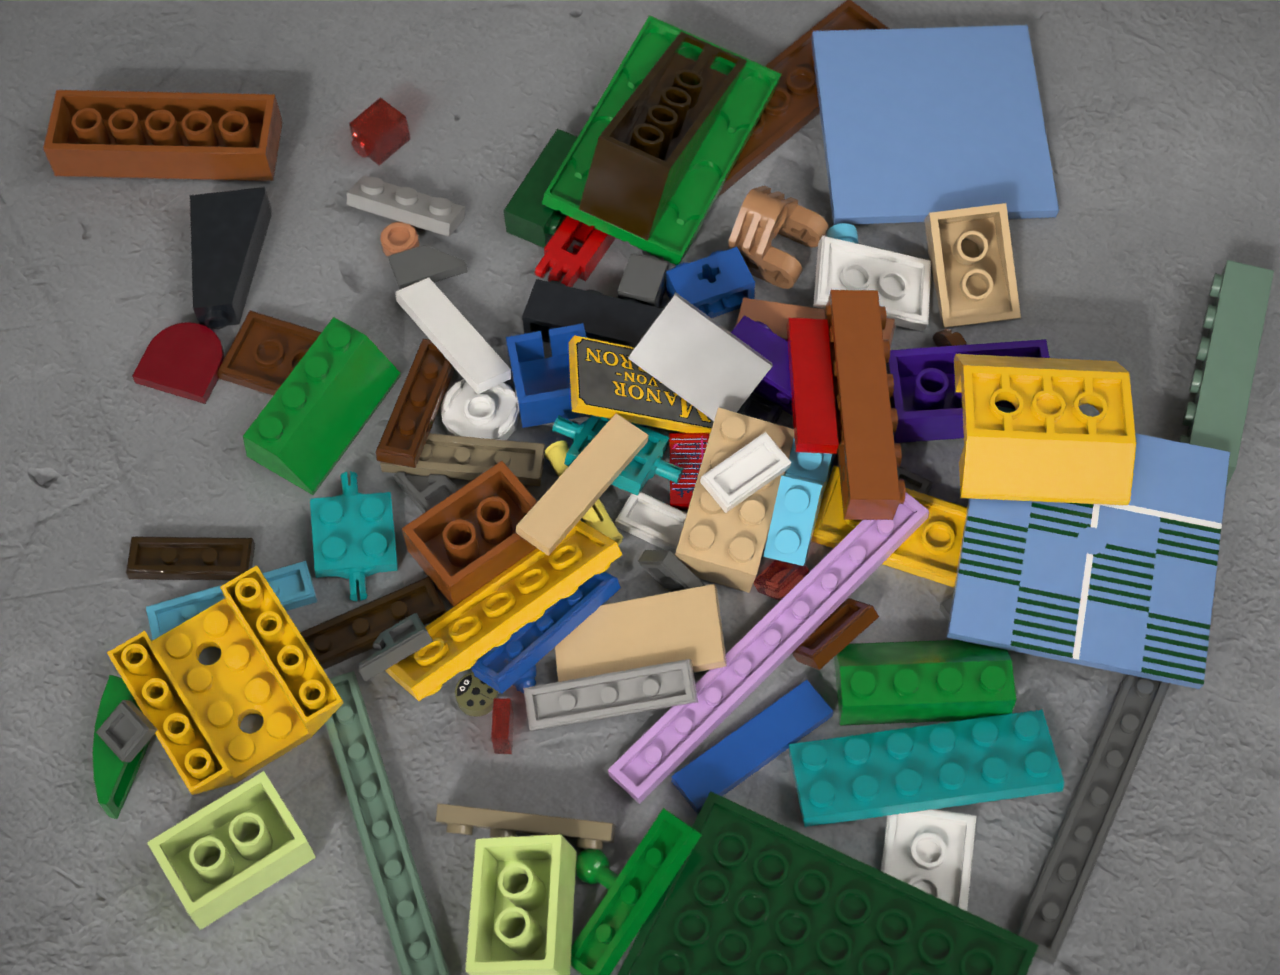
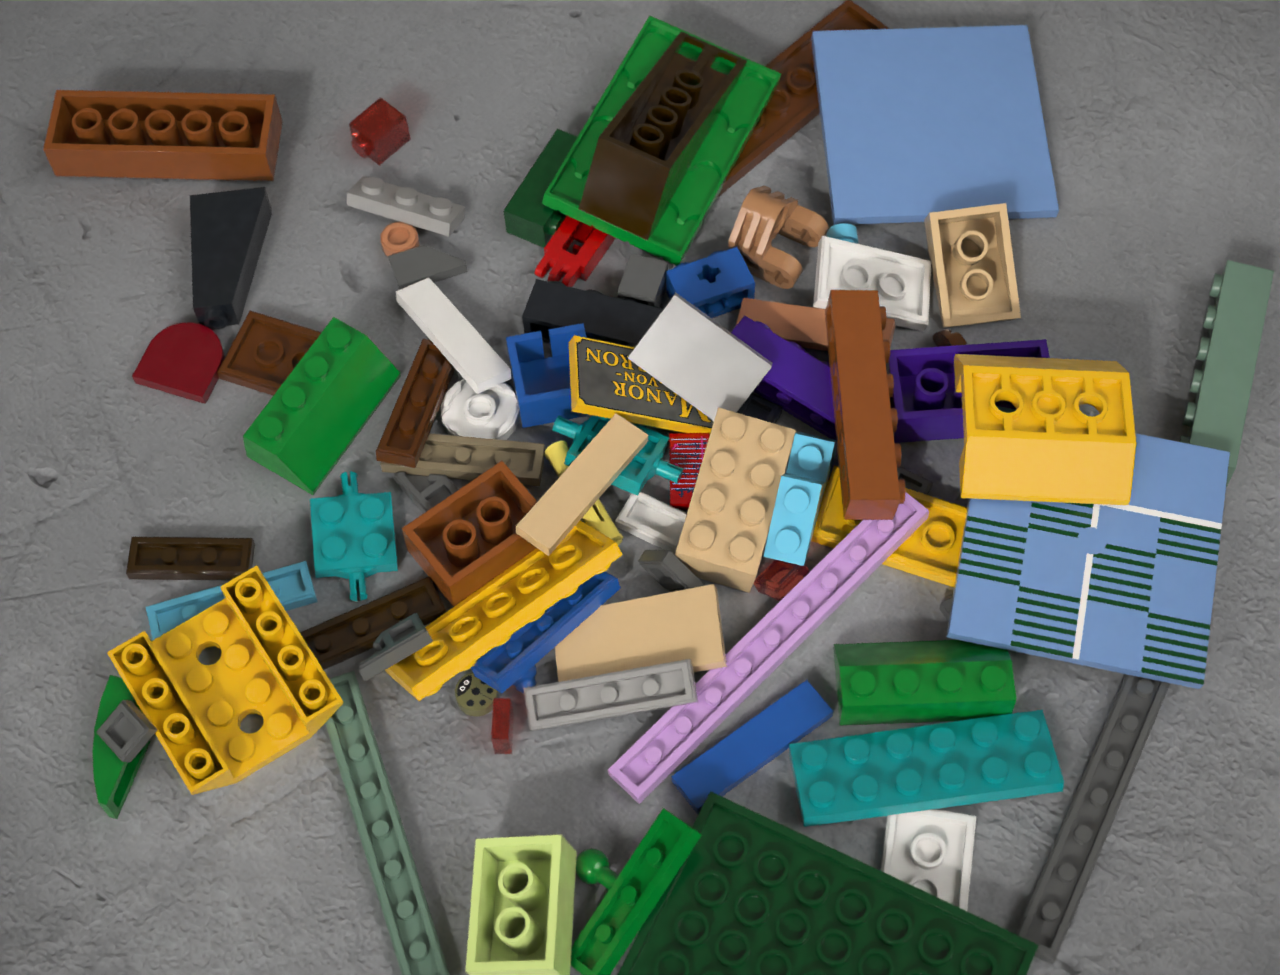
(231, 850): yellowish green brick -> none
(506, 824): dark tan plate -> none
(745, 472): white tile -> none
(812, 386): red tile -> none
(835, 633): reddish brown tile -> none

